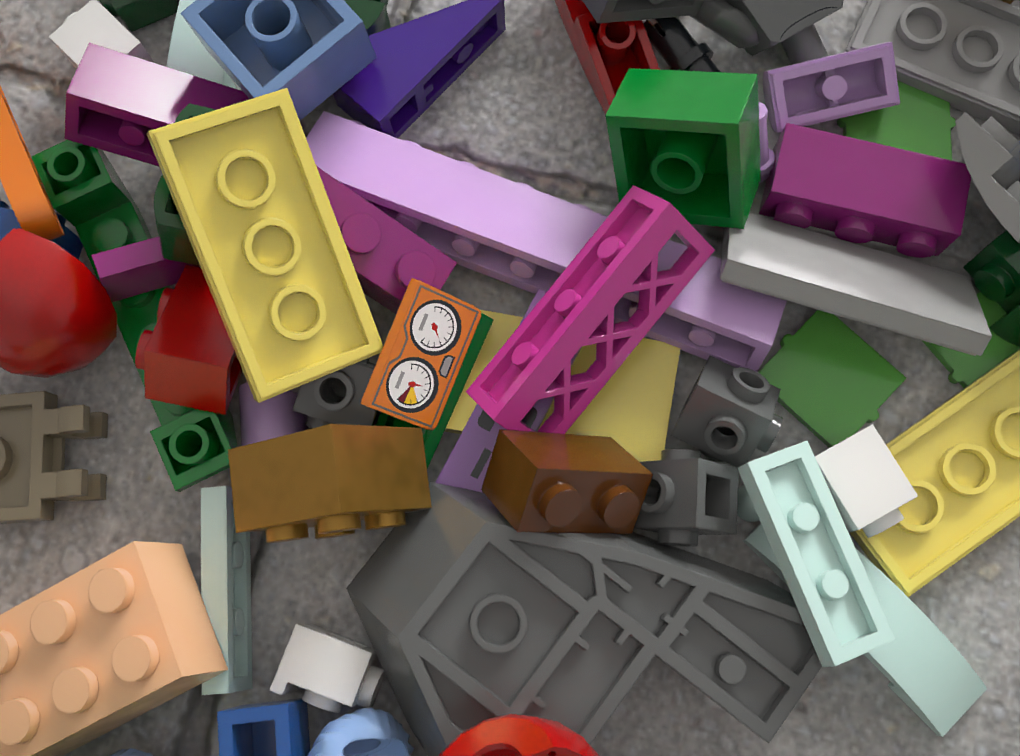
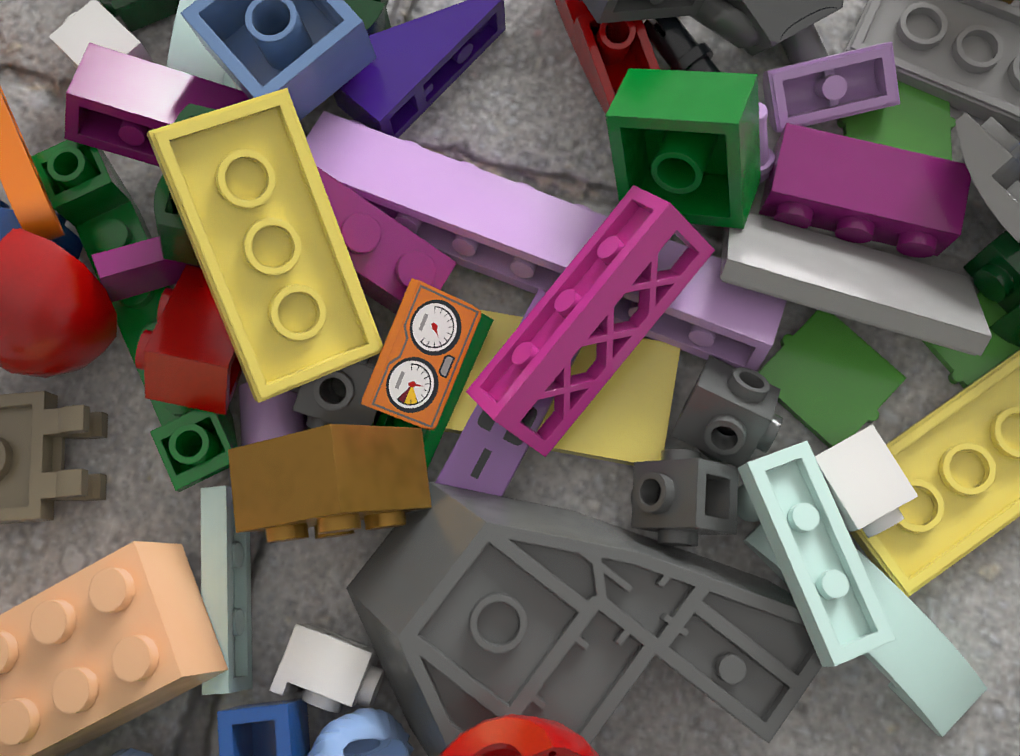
(565, 483): reddish brown brick -> none

